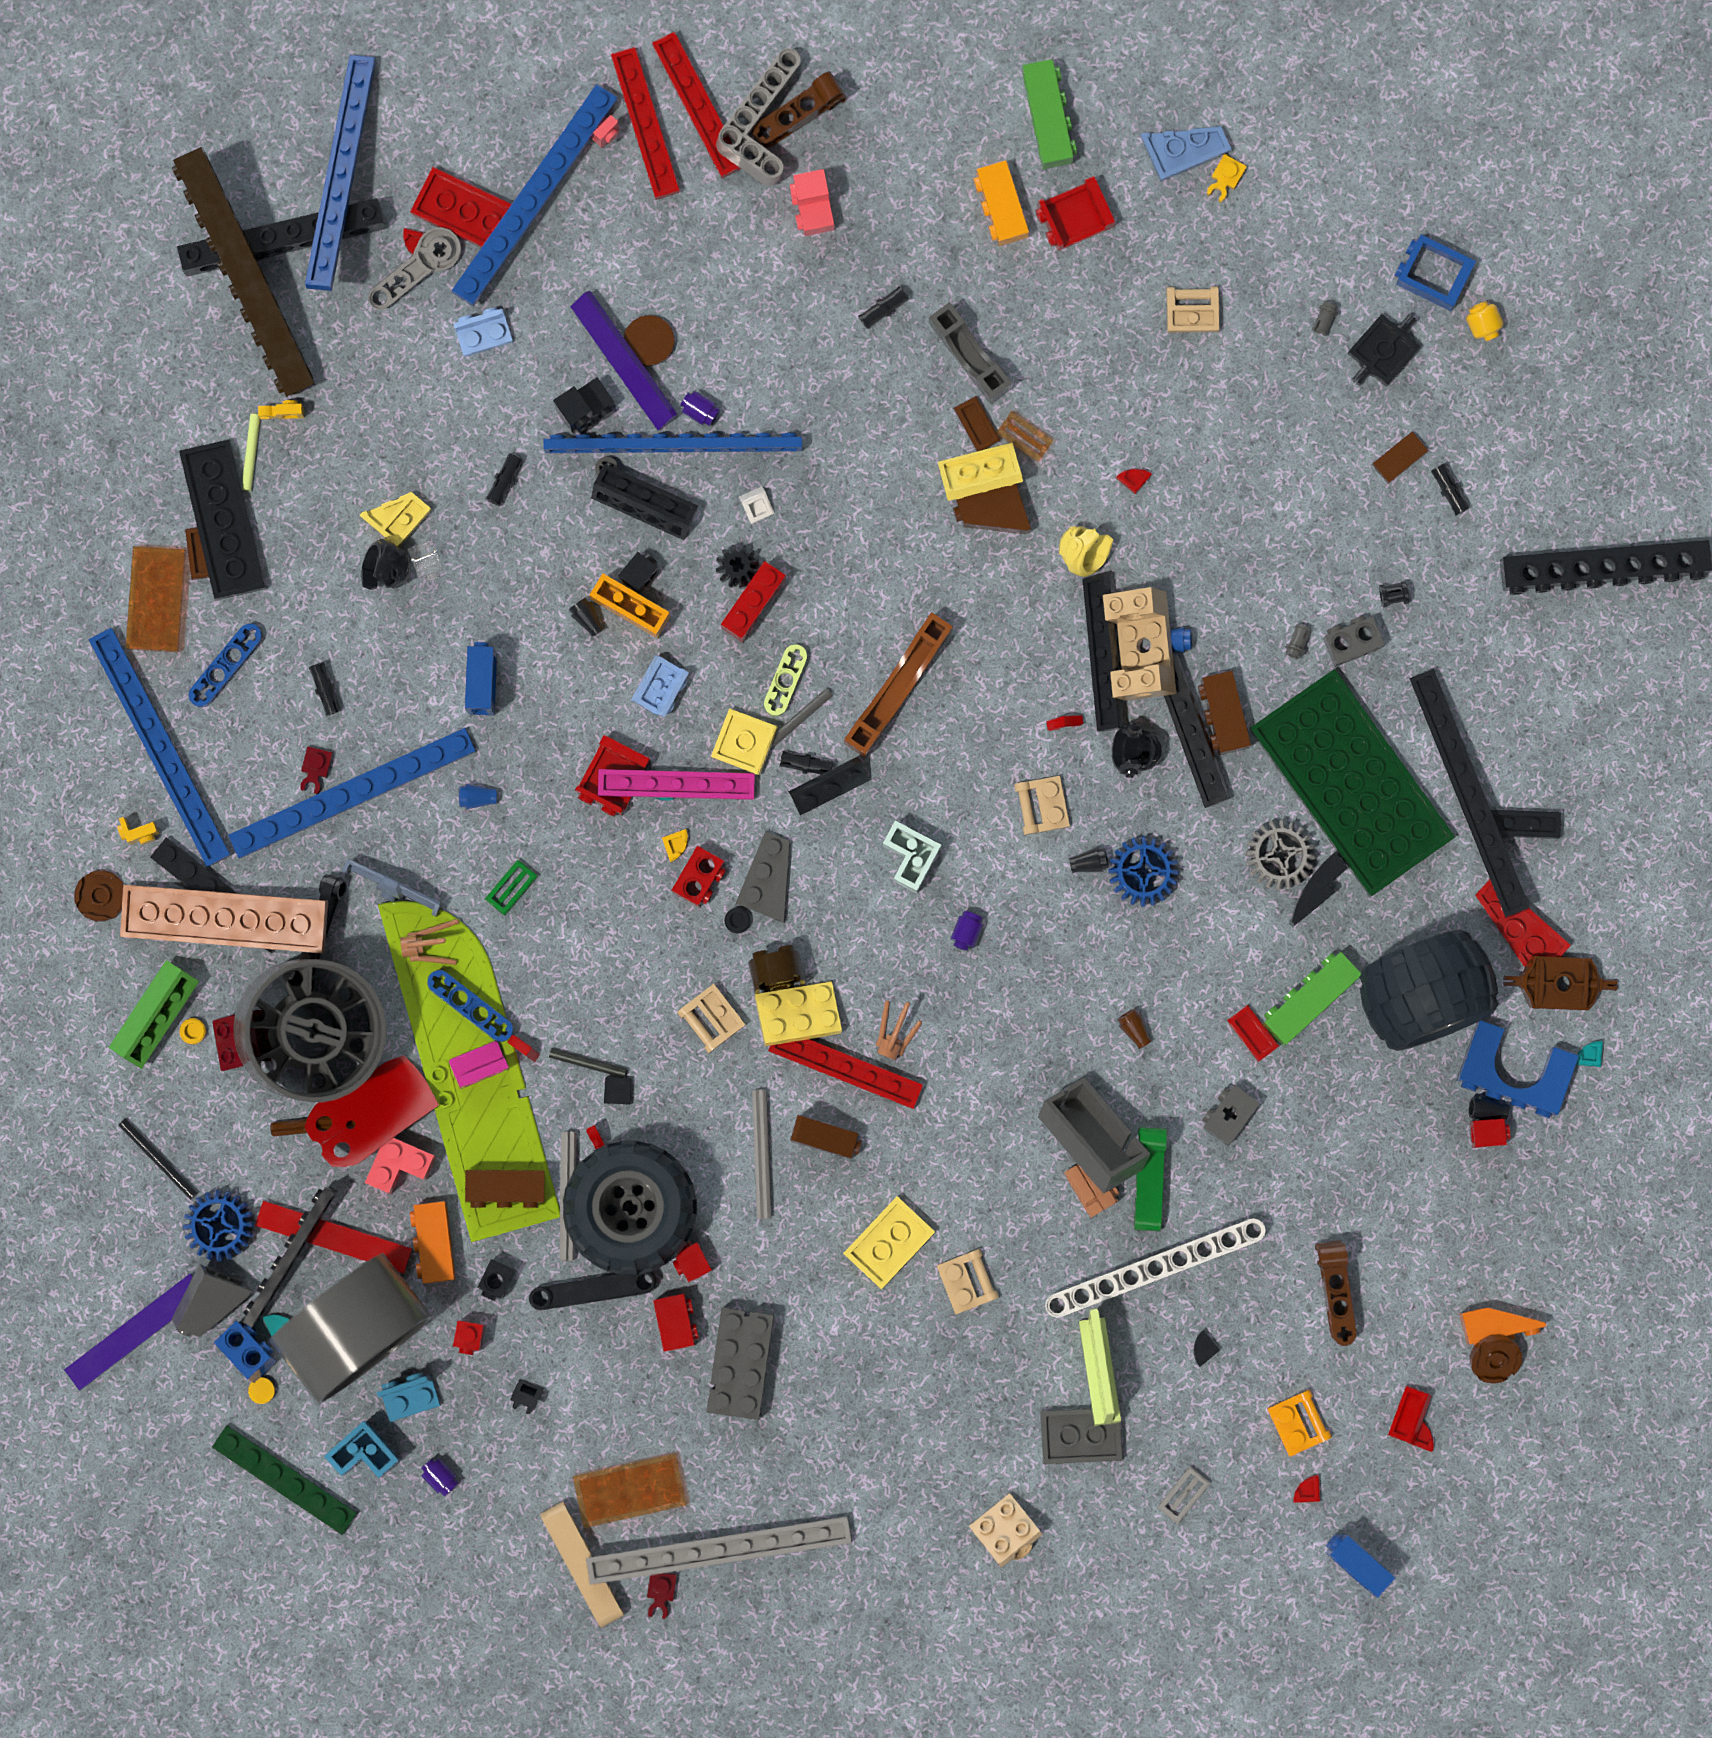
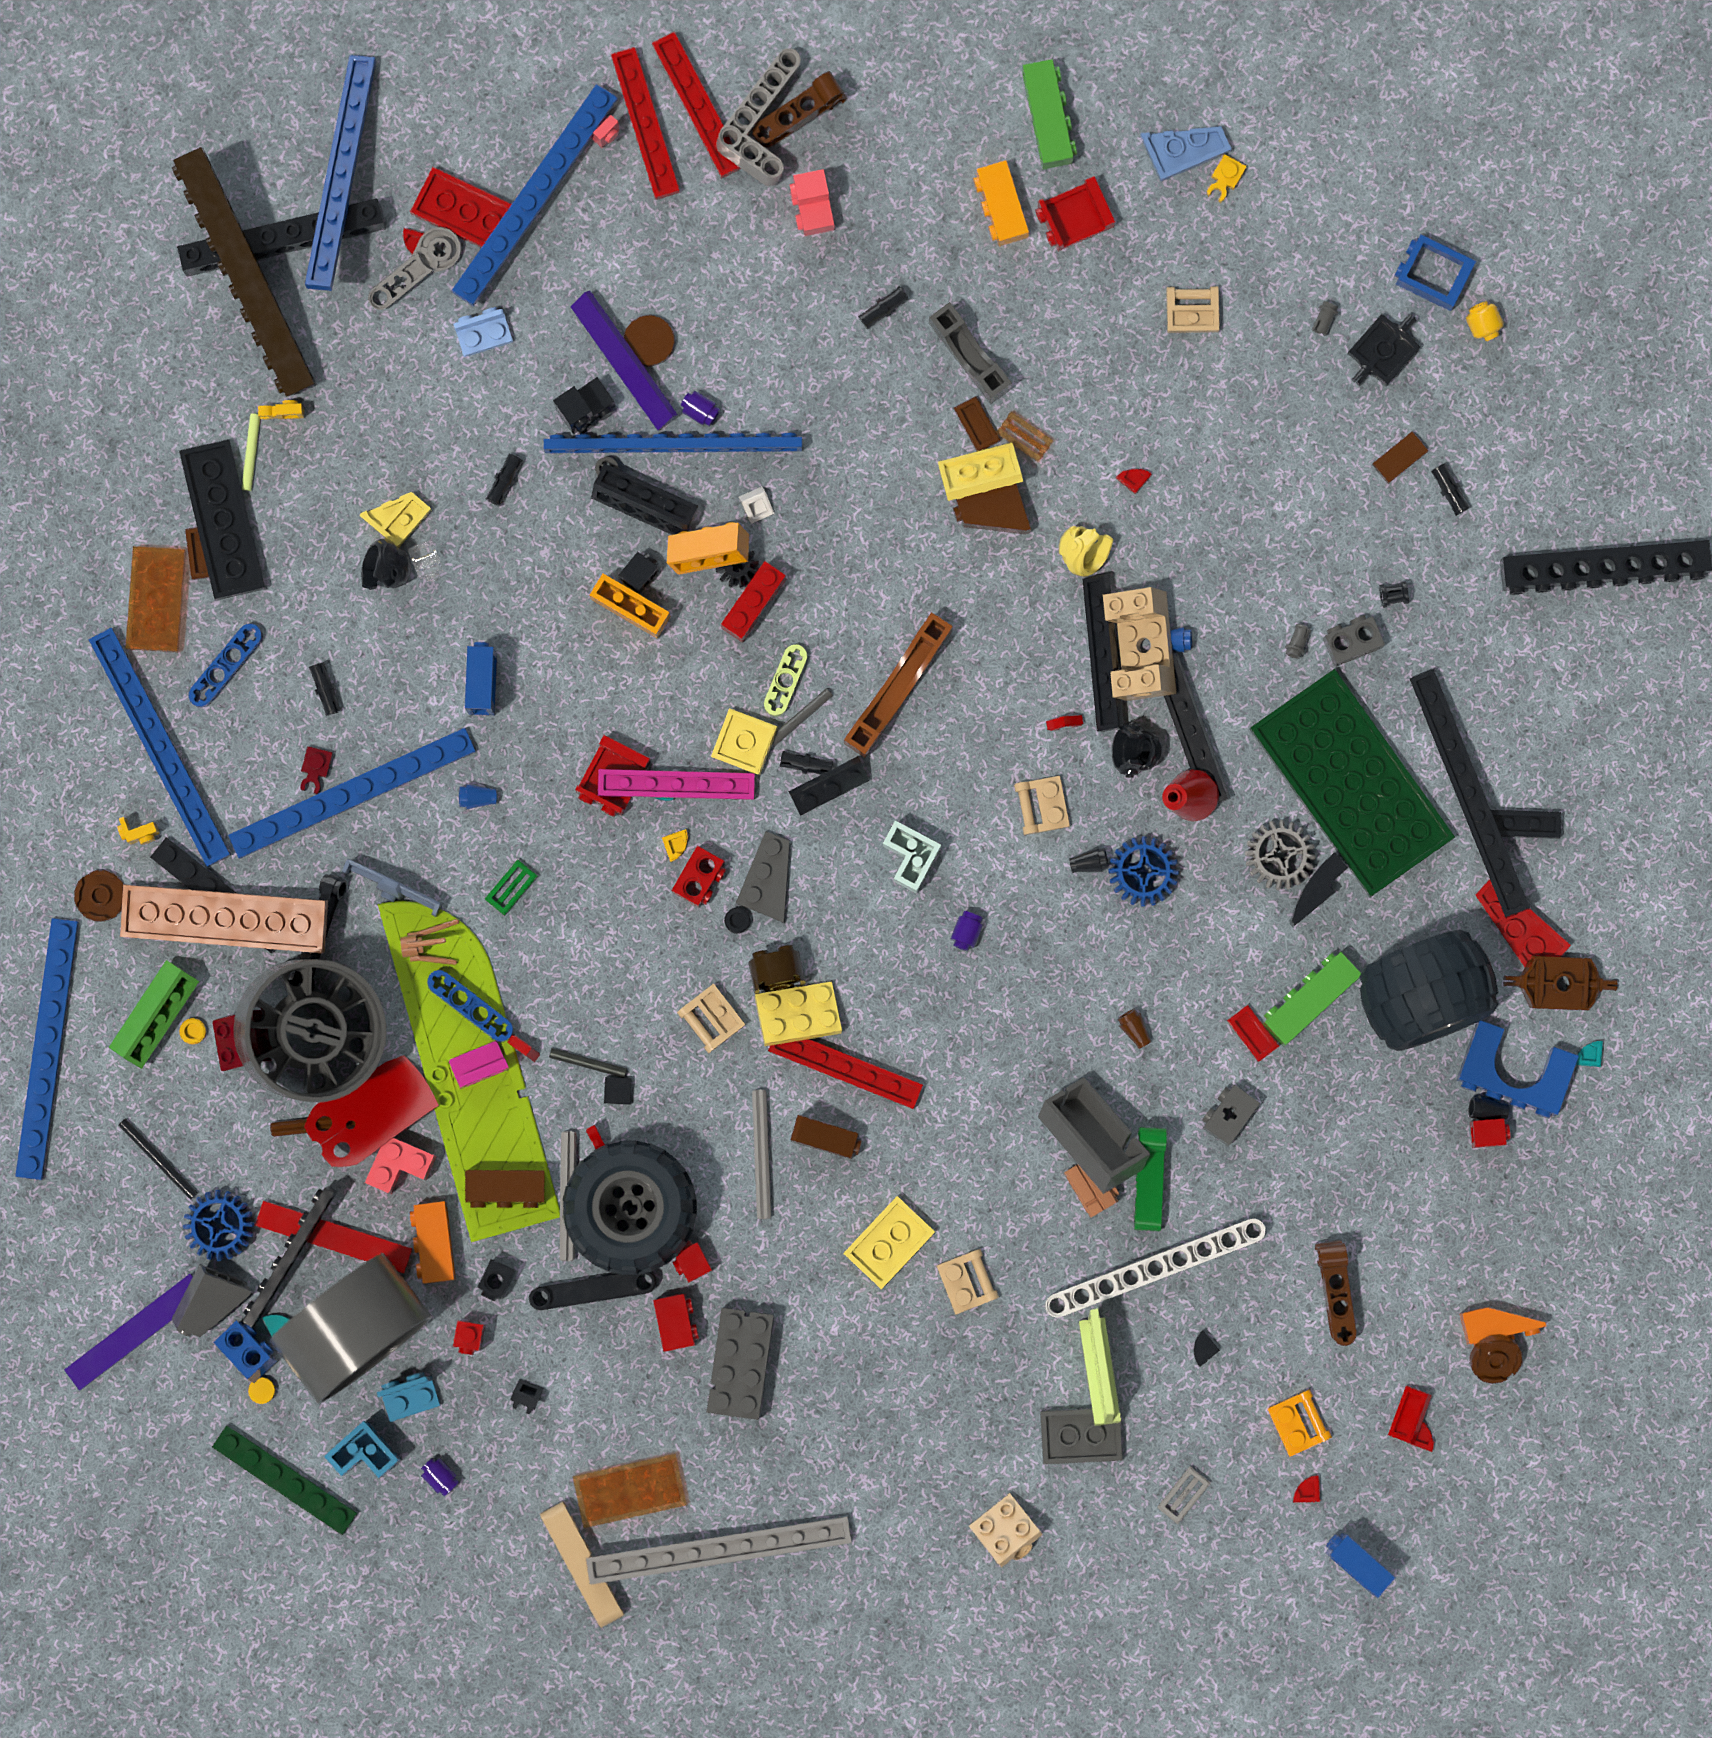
(46, 1049): none -> blue plate
(586, 616): black cone -> none
(660, 686): light blue bracket -> none
(661, 1588): dark red plate -> none
(708, 548): none -> light orange brick
(891, 1045): nougat plant -> none
(1191, 795): none -> red cone
(1224, 713): reddish brown brick -> none

